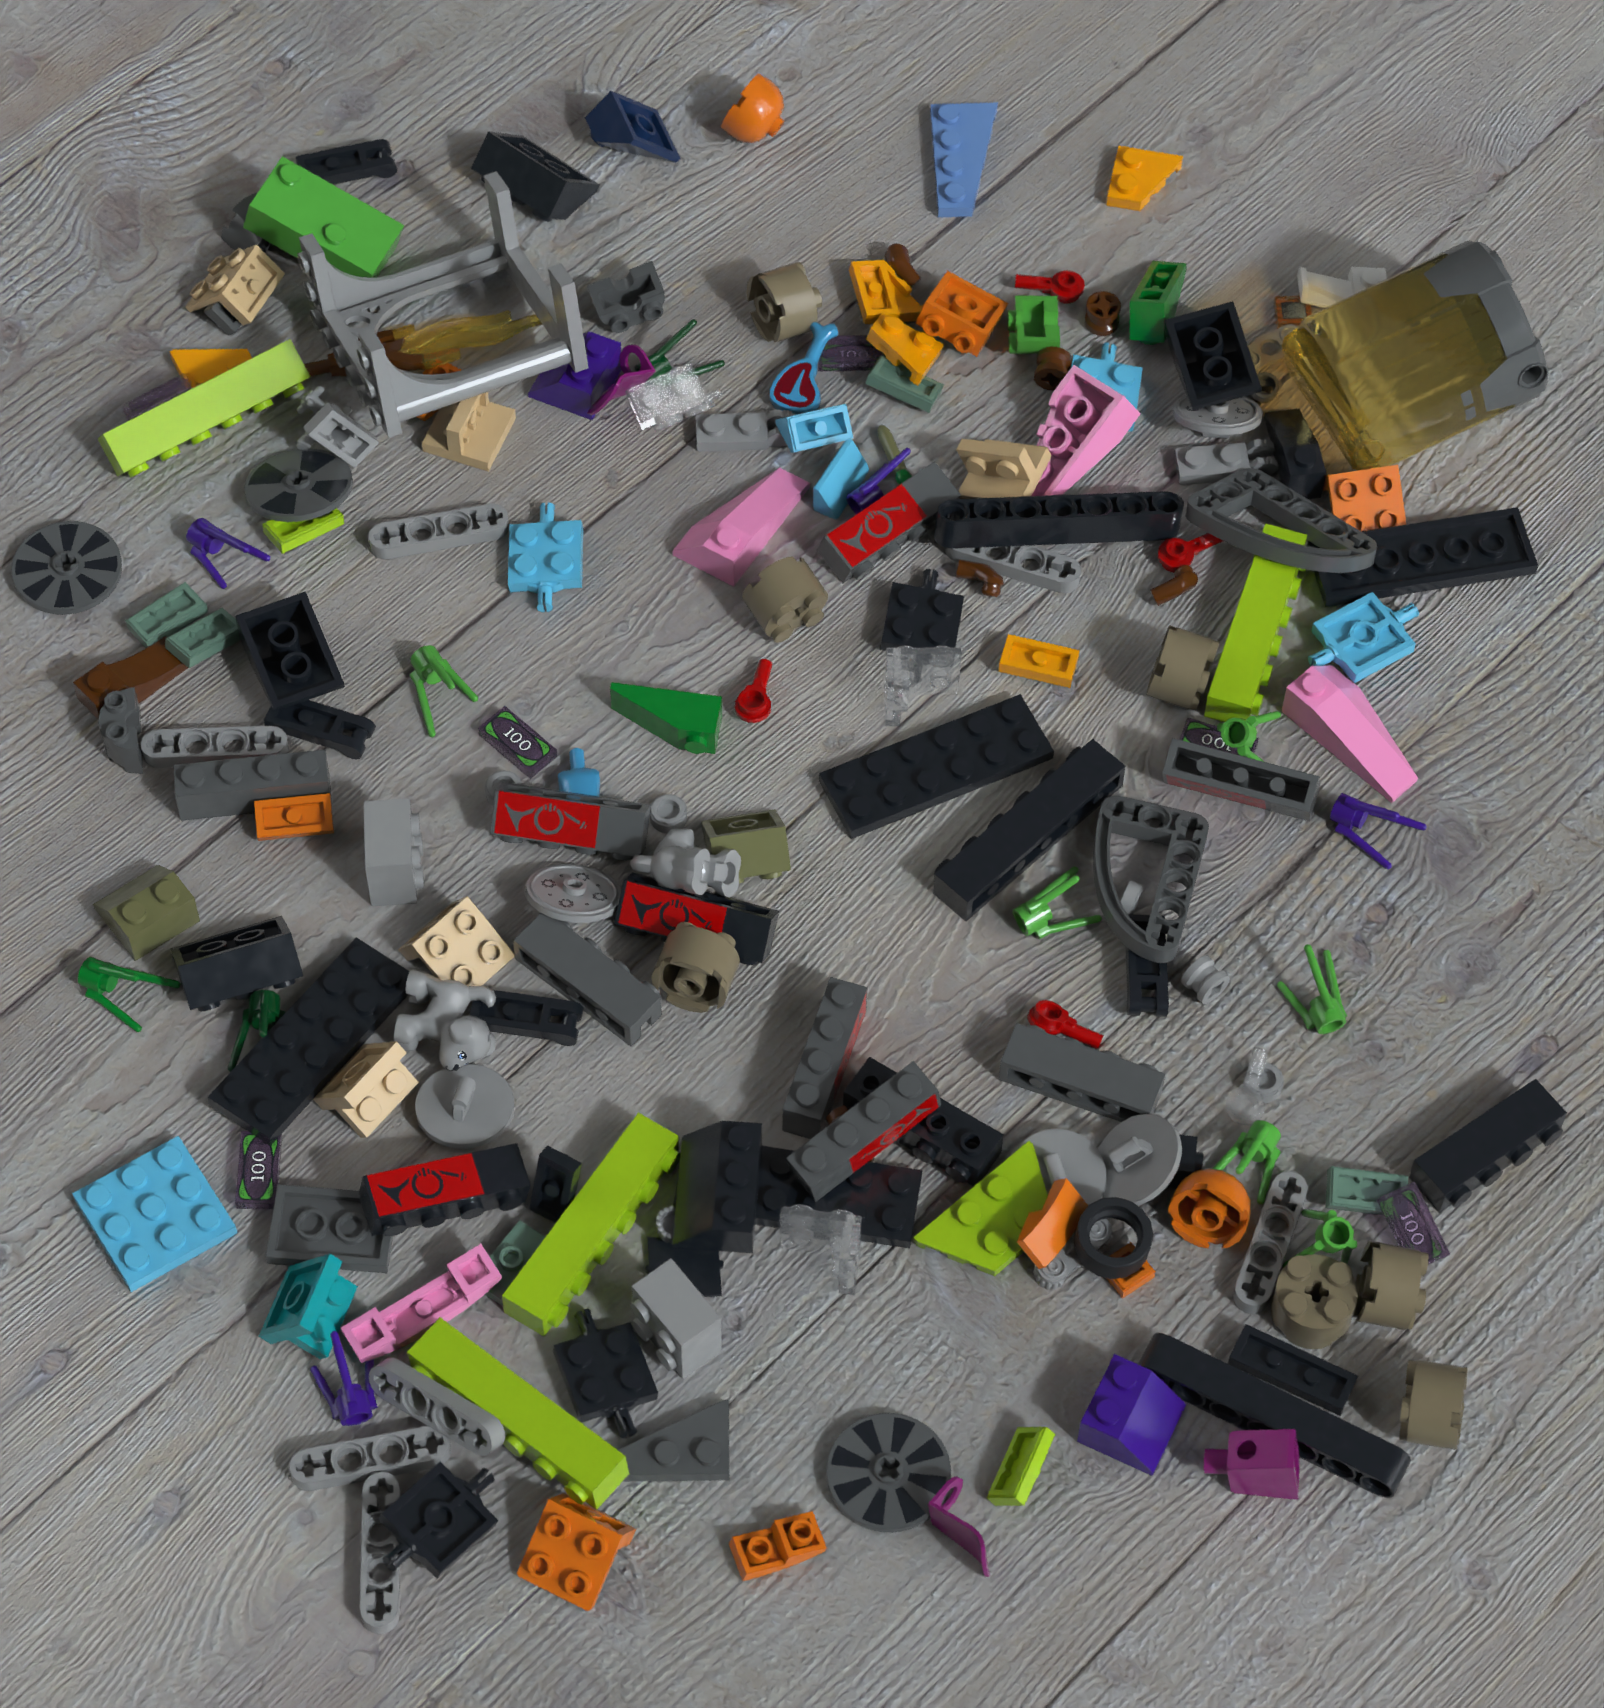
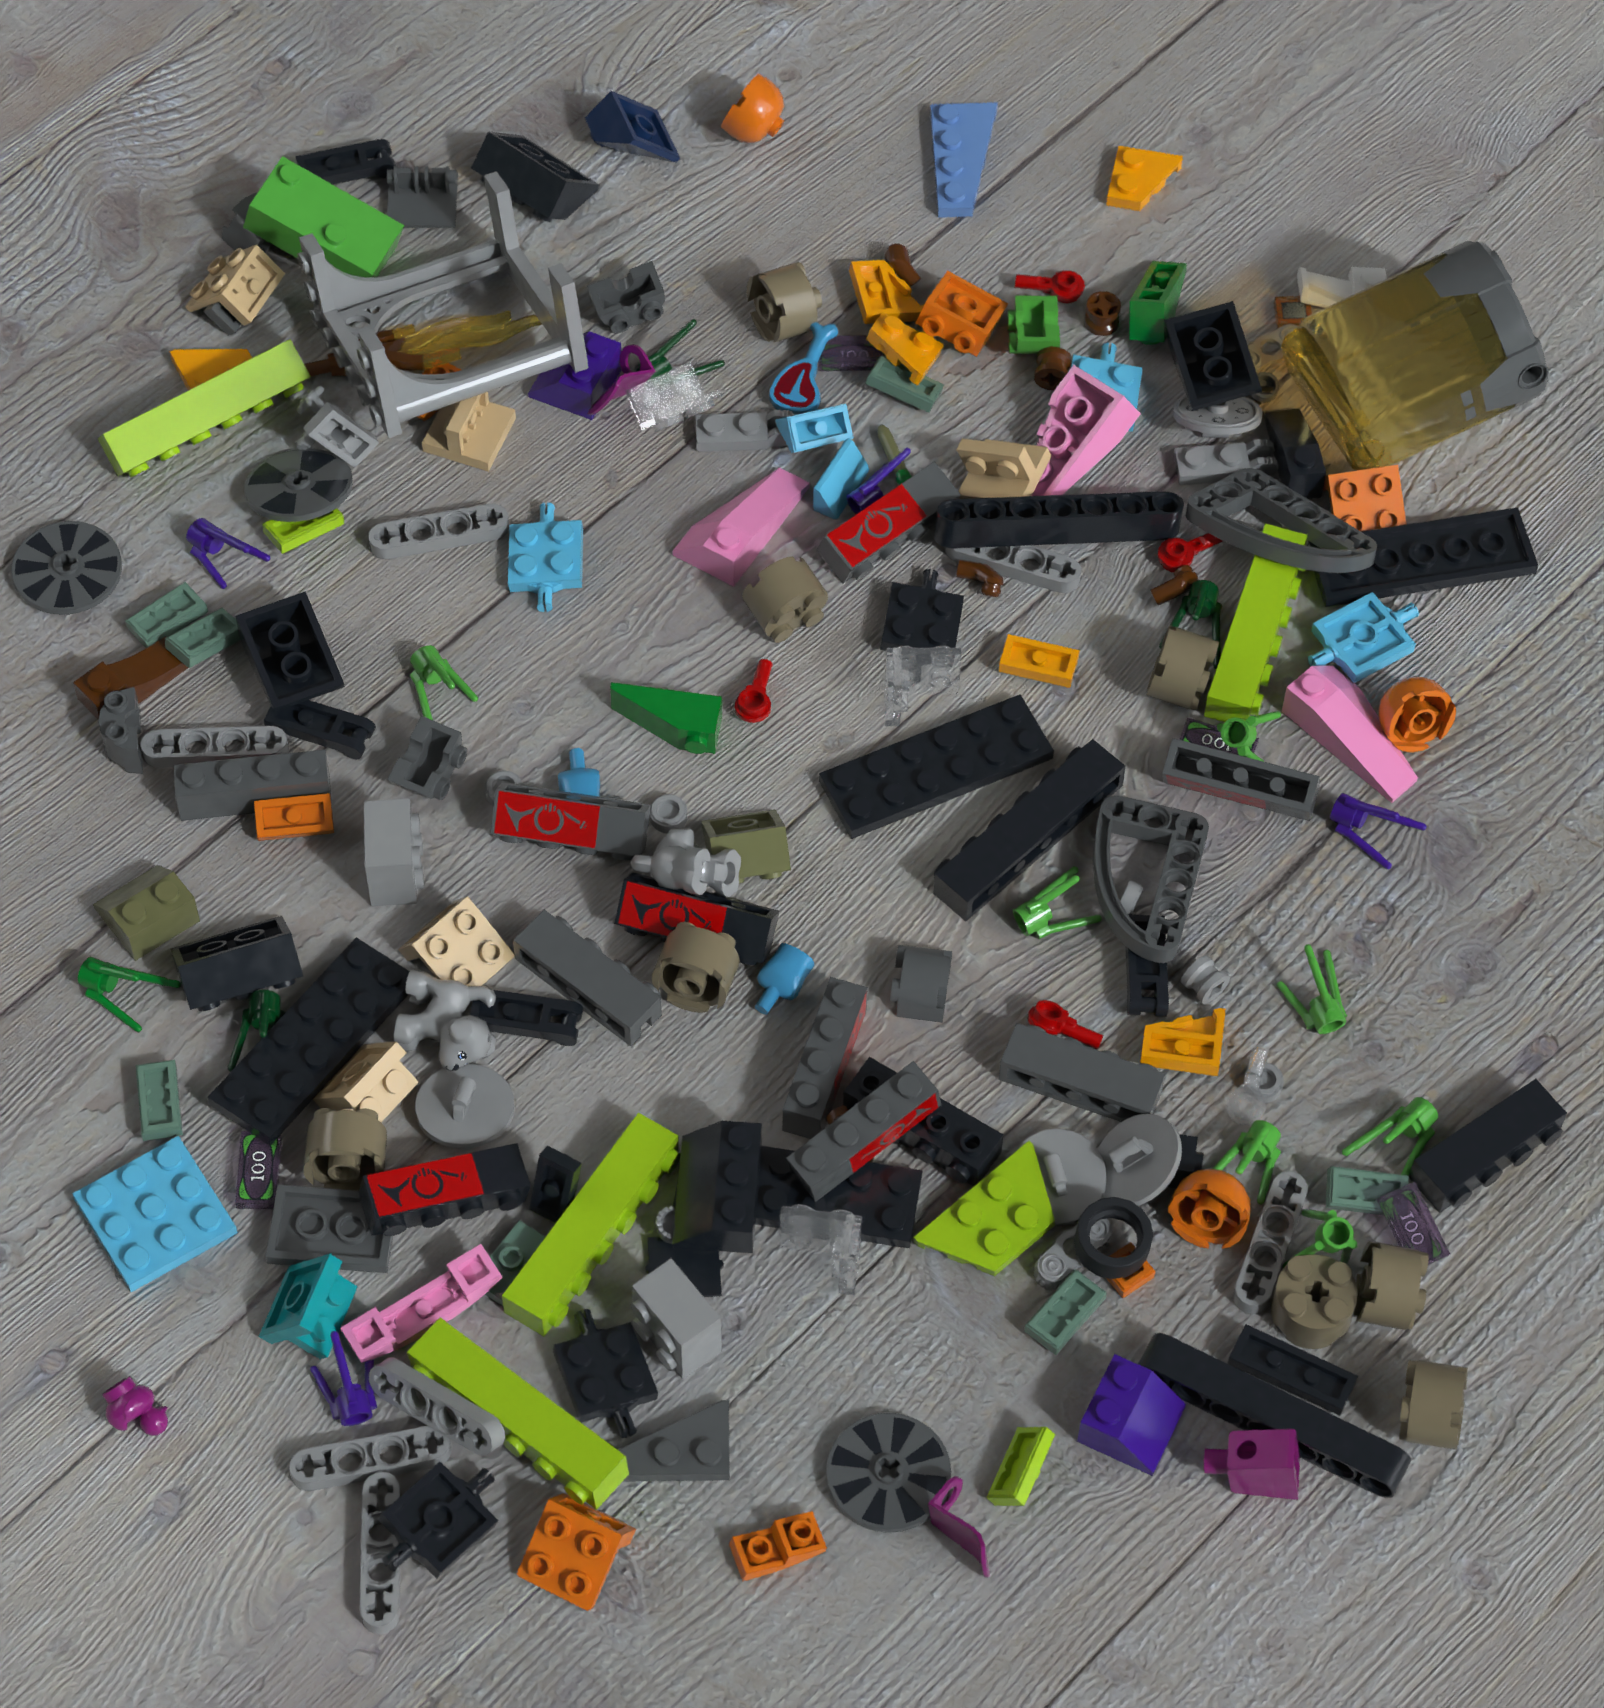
(129, 1401): none -> magenta animal
(157, 396): clear purple tile -> none
(159, 1100): none -> sand green plate
(344, 1147): none -> dark tan brick
(423, 197): none -> dark grey hinge
(429, 759): none -> dark grey cylinder
(517, 742): clear purple tile -> none
(573, 893): light grey shield -> none
(783, 976): none -> dark azure piece
(922, 982): none -> dark grey cylinder
(1051, 1228): orange slope -> none
(1065, 1311): none -> sand green plate
(1185, 1044): none -> light orange wing
(1202, 603): none -> dark green plant
(1411, 1121): none -> bright green plant
(1415, 713): none -> orange cylinder

